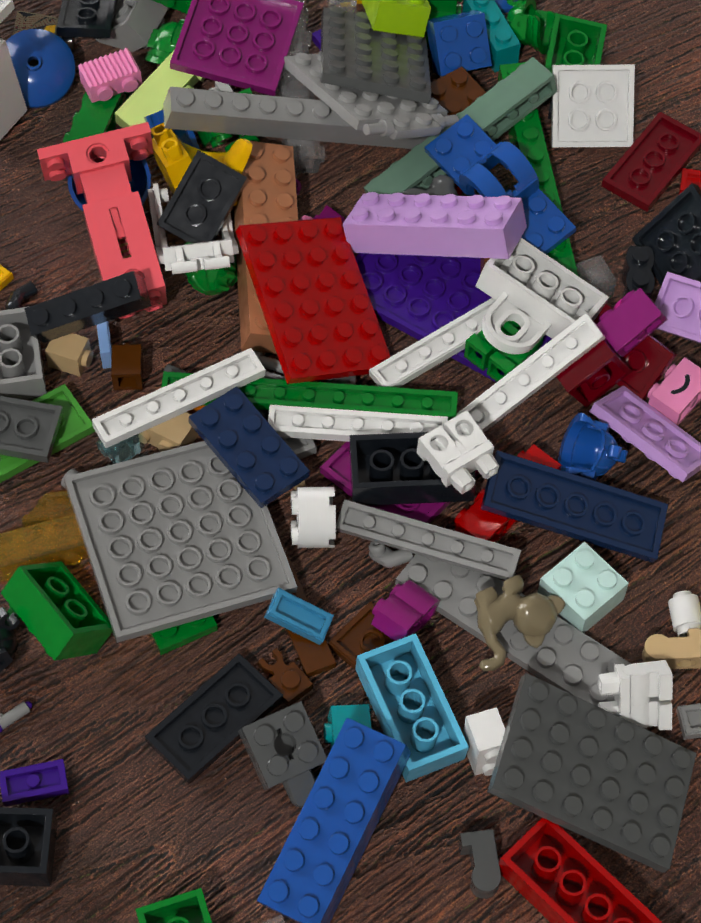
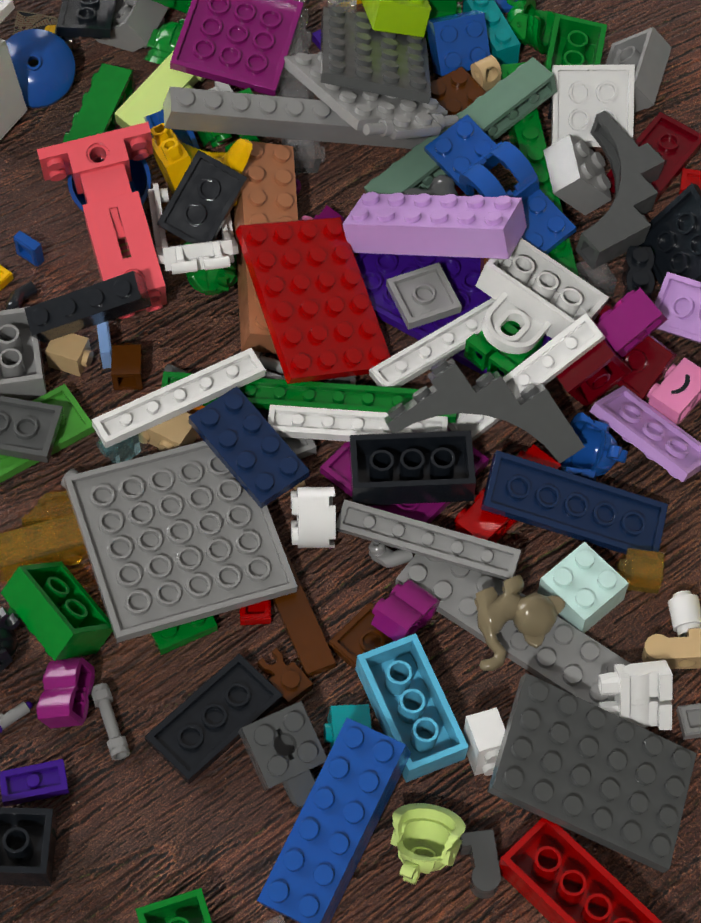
(28, 248): none -> blue tile
(66, 693): none -> magenta brick
(110, 75): bright pink brick -> none
(116, 744): none -> light grey bar
(256, 614): none -> red tile
(299, 616): dark azure tile -> none
(423, 296): none -> light grey plate
(425, 838): none -> yellowish green helmet
(458, 452): white hips -> none
(486, 72): none -> tan leg
(491, 397): none -> dark grey arch
(577, 174): none -> light grey brick
(633, 173): none -> dark grey arch
(642, 570): none -> clear yellow brick
(650, 55): none -> light grey slope

